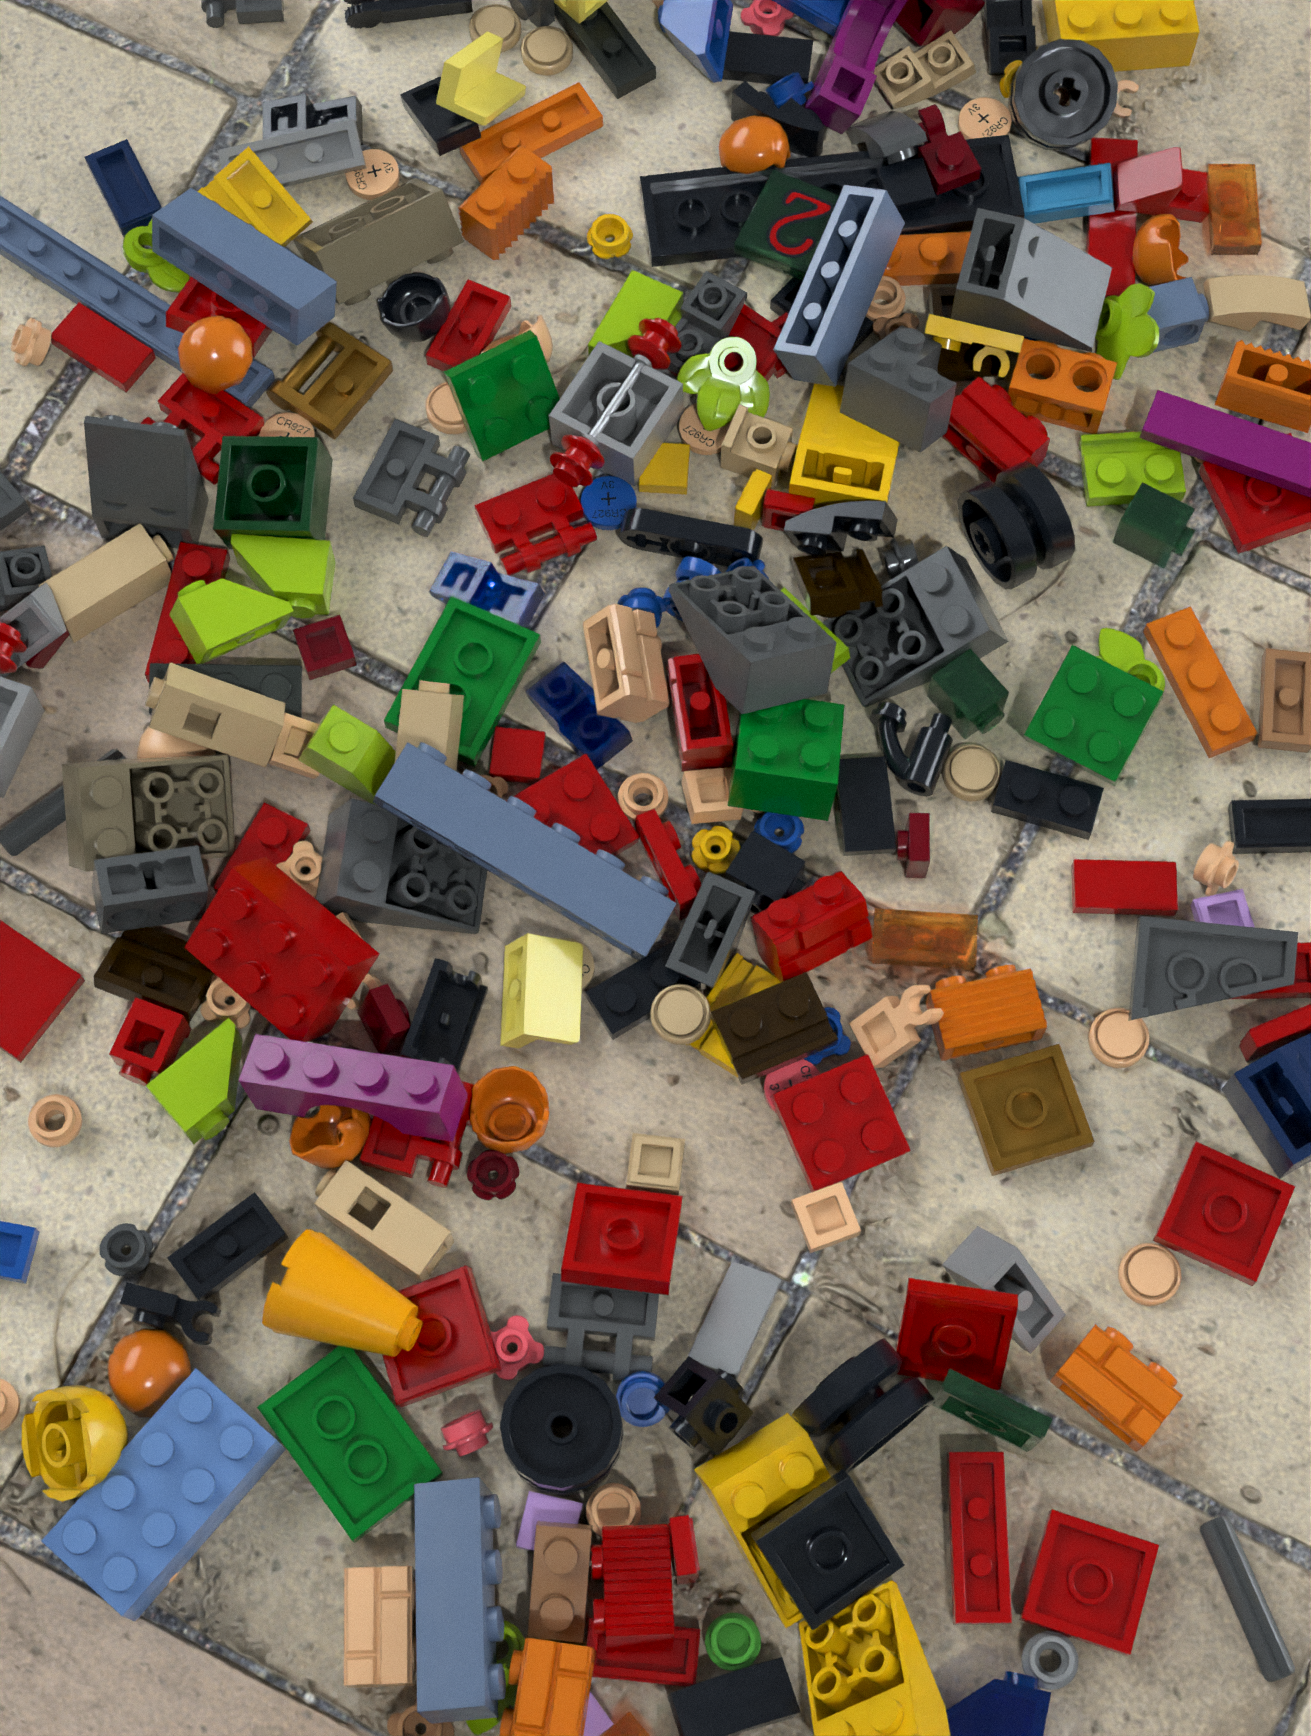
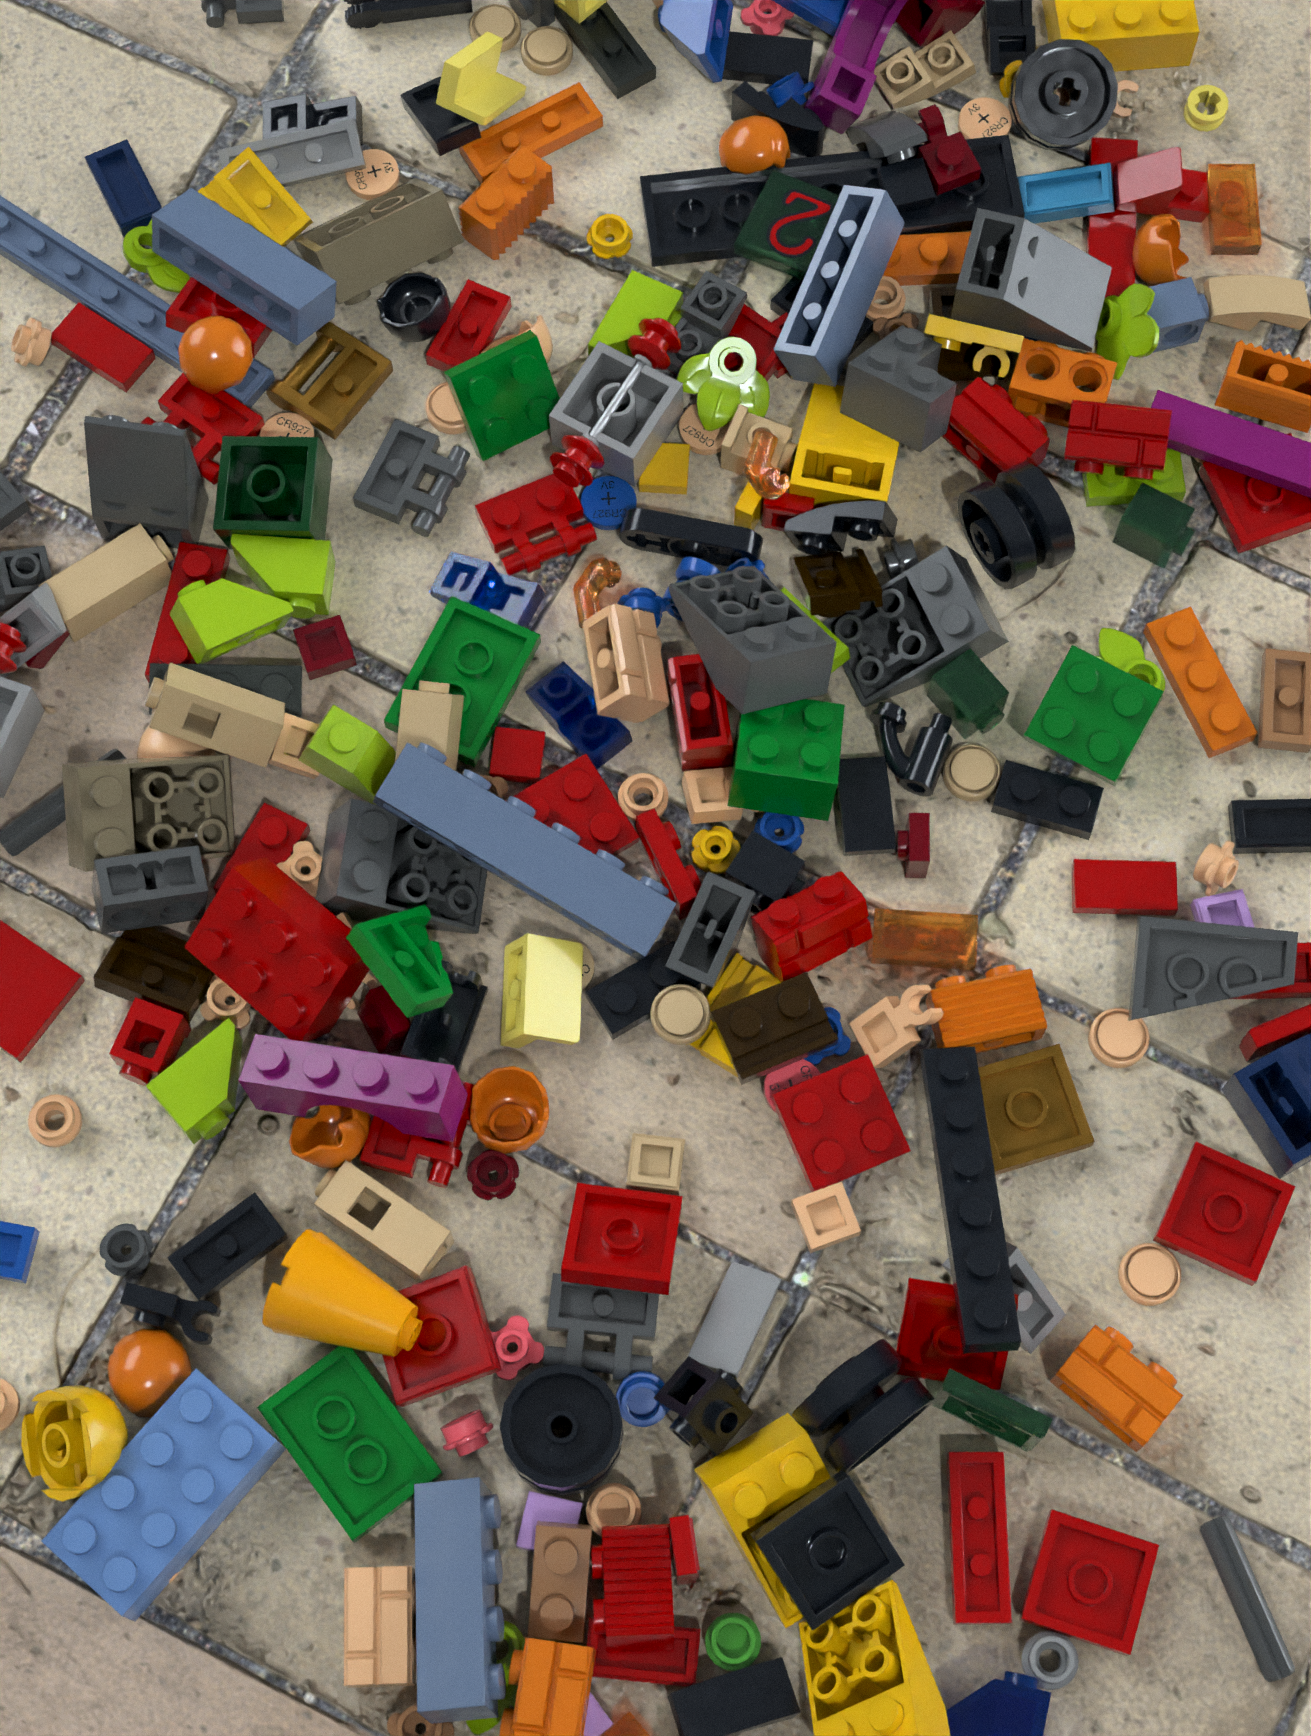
(404, 959): none -> green wing
(588, 587): none -> clear orange arm
(760, 471): none -> clear orange arm
(970, 1201): none -> black plate
(1117, 438): none -> red brick
(1209, 95): none -> light yellow bush

